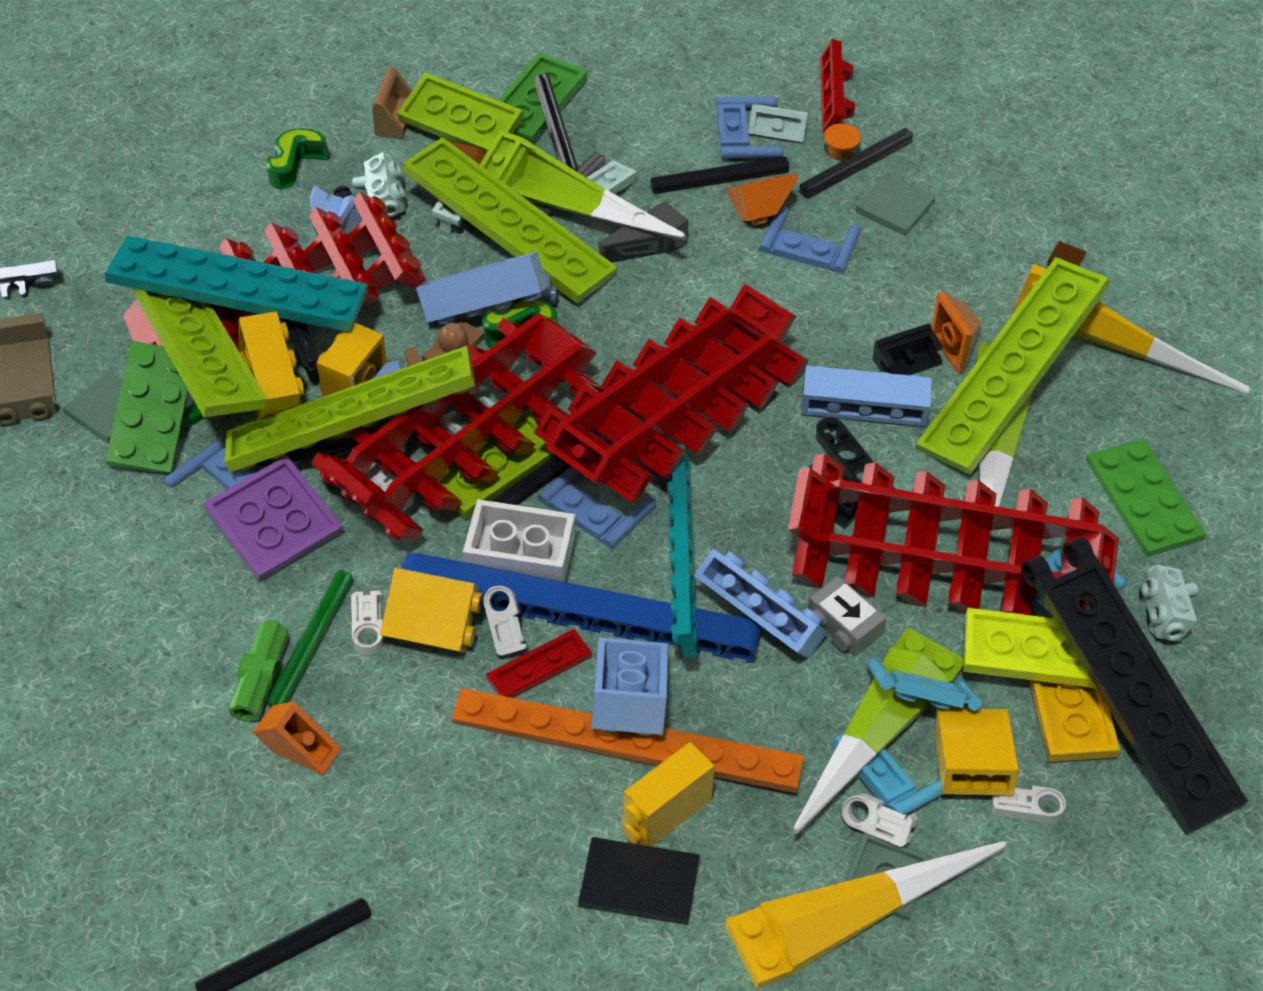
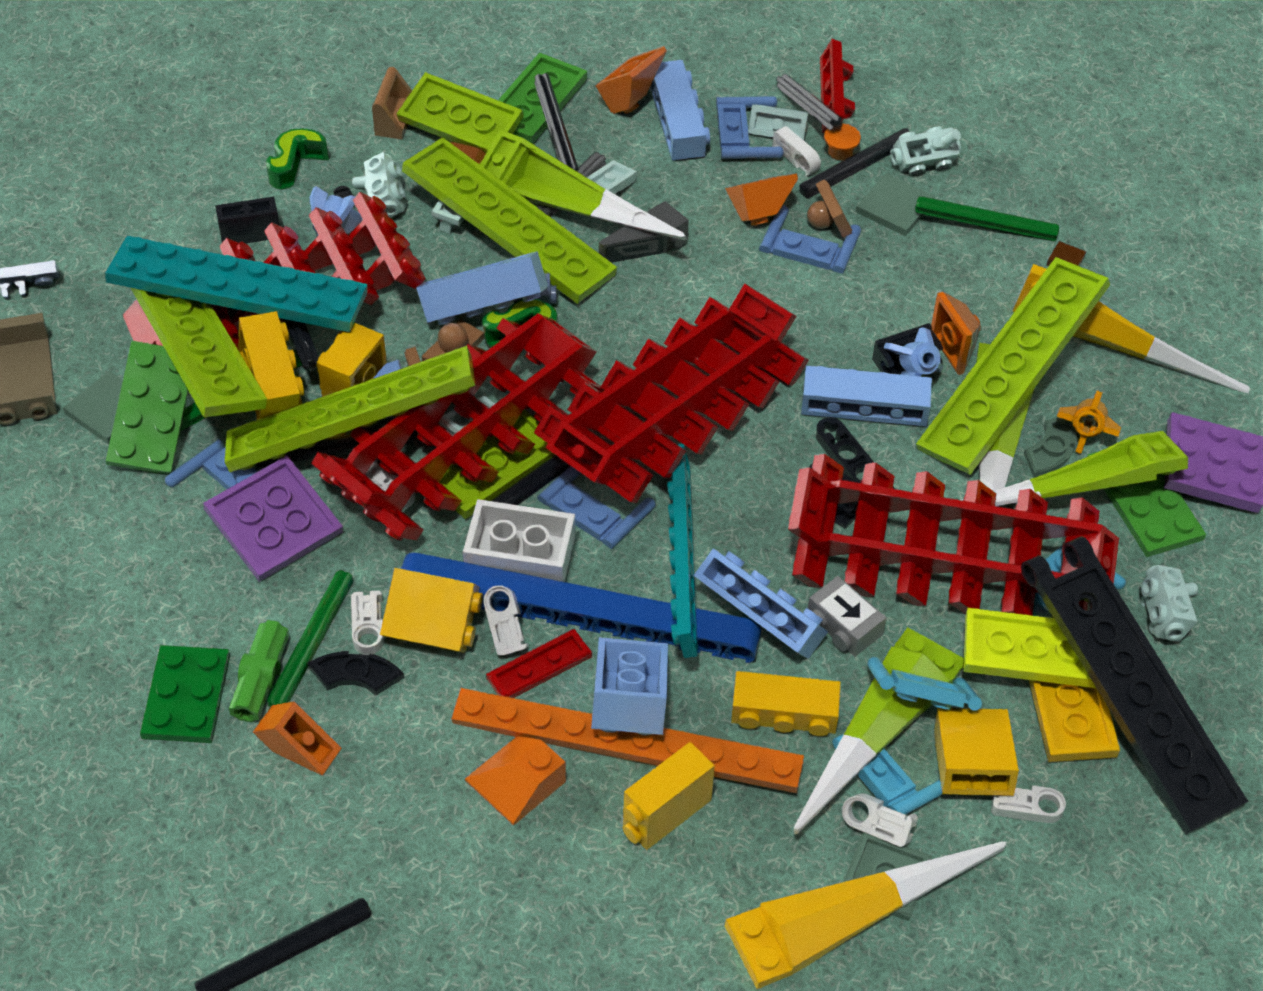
(185, 694): none -> green plate
(246, 219): none -> black hinge
(355, 669): none -> black tile
(519, 777): none -> orange slope
(630, 81): none -> orange slope
(639, 880): black tile -> none
(678, 111): none -> light blue brick
(719, 175): black axle -> none
(786, 703): none -> yellow brick
(797, 150): none -> white piece
(809, 102): none -> axle
(824, 213): none -> medium nougat tile
(918, 356): none -> light blue brick
(933, 148): none -> light aqua brick
(987, 218): none -> green axle
(1053, 449): none -> sand green tile
(1089, 426): none -> light orange brick
(1124, 463): none -> lime plate
(1222, 463): none -> medium lavender plate

